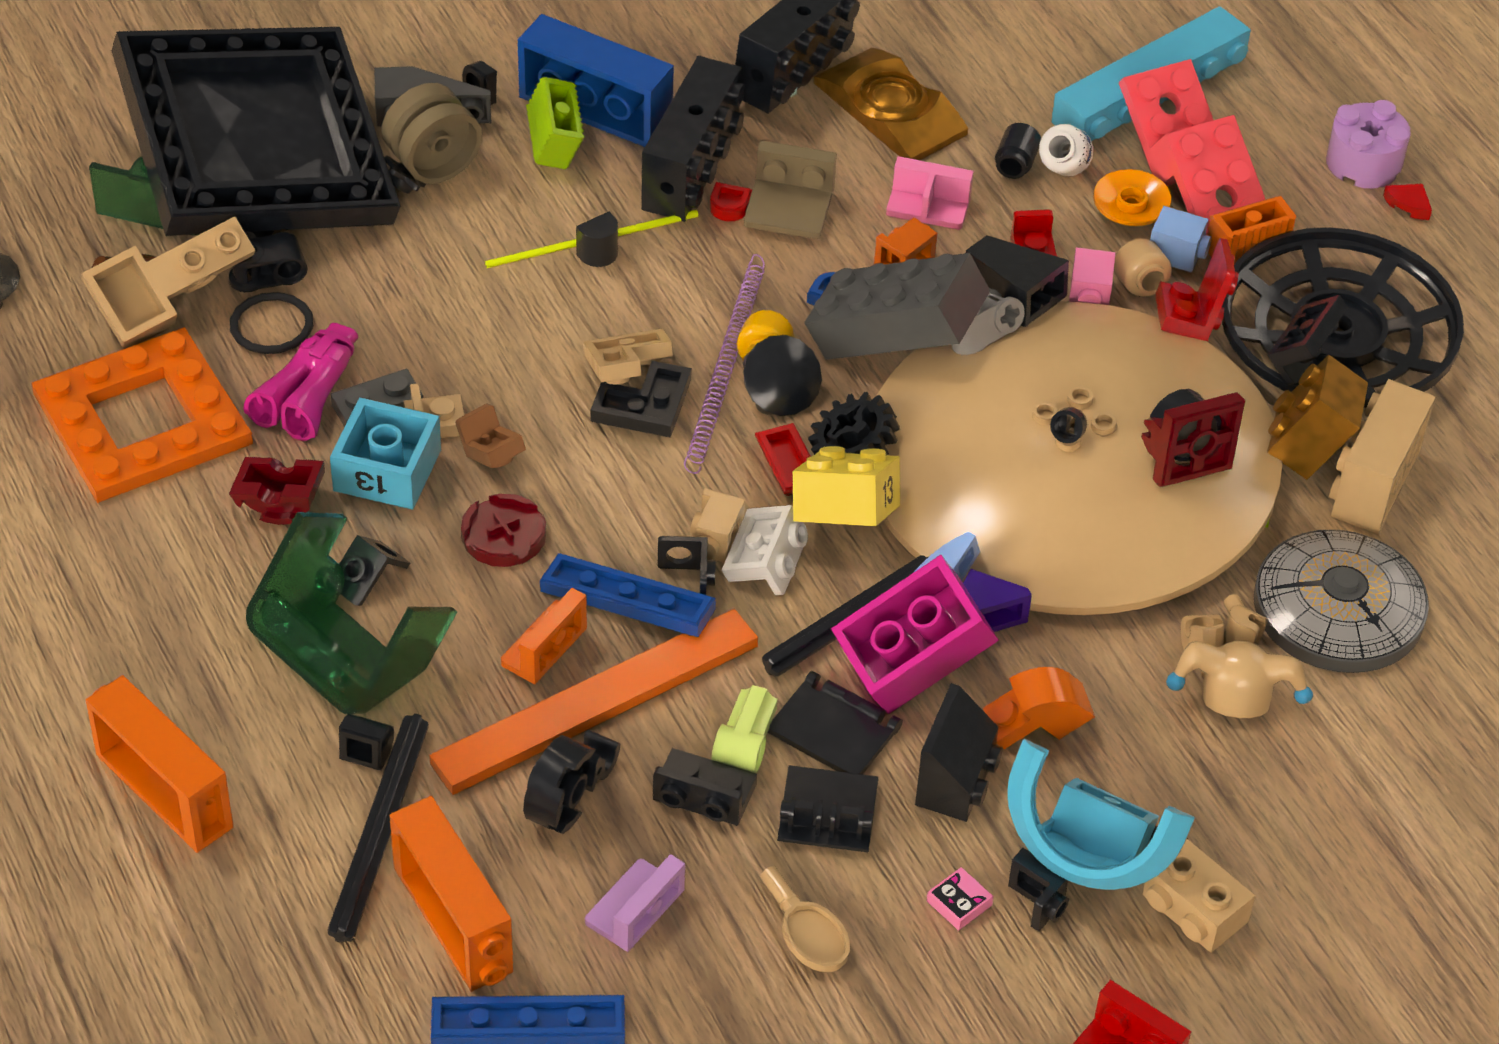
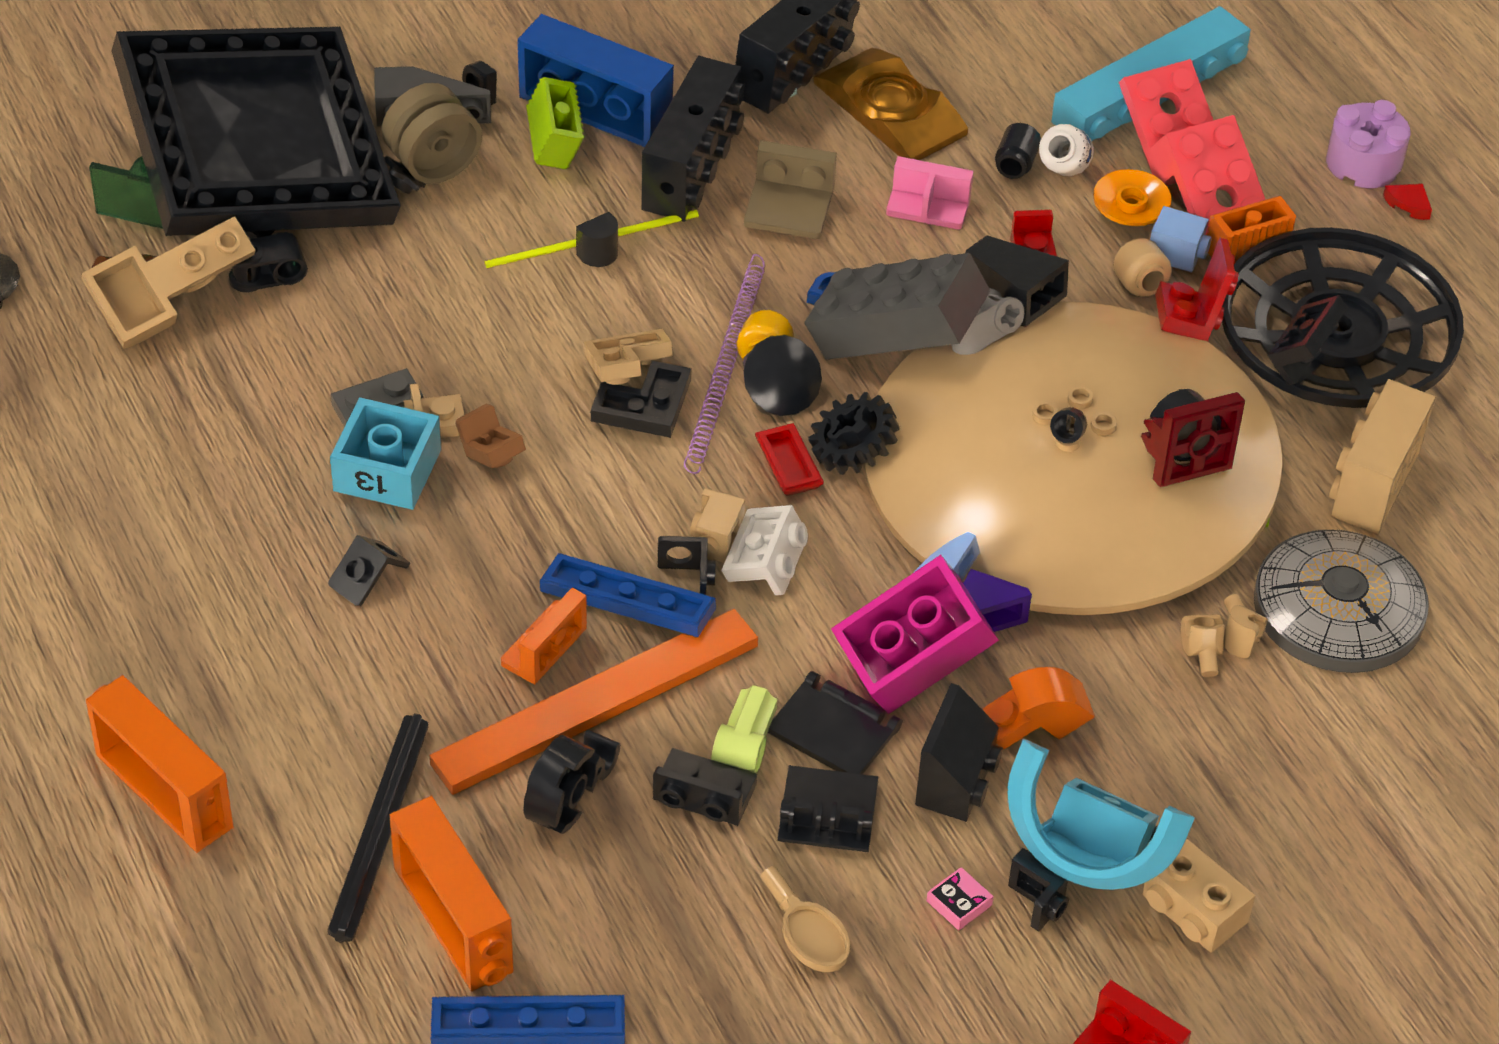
(112, 471): orange plate -> none
(271, 349): black piece -> none
(276, 489): dark red cylinder -> none
(303, 384): dark pink piece -> none
(304, 626): clear green windscreen -> none
(365, 741): black brick -> none
(503, 530): dark red tile -> none
(637, 901): lavender panel -> none
(729, 201): red tile -> none
(820, 634): black axle -> none
(846, 487): light yellow brick -> none
(905, 243): orange brick -> none
(1092, 276): bright pink brick -> none
(1239, 677): tan piece -> none
(1317, 416): pearl gold brick -> none

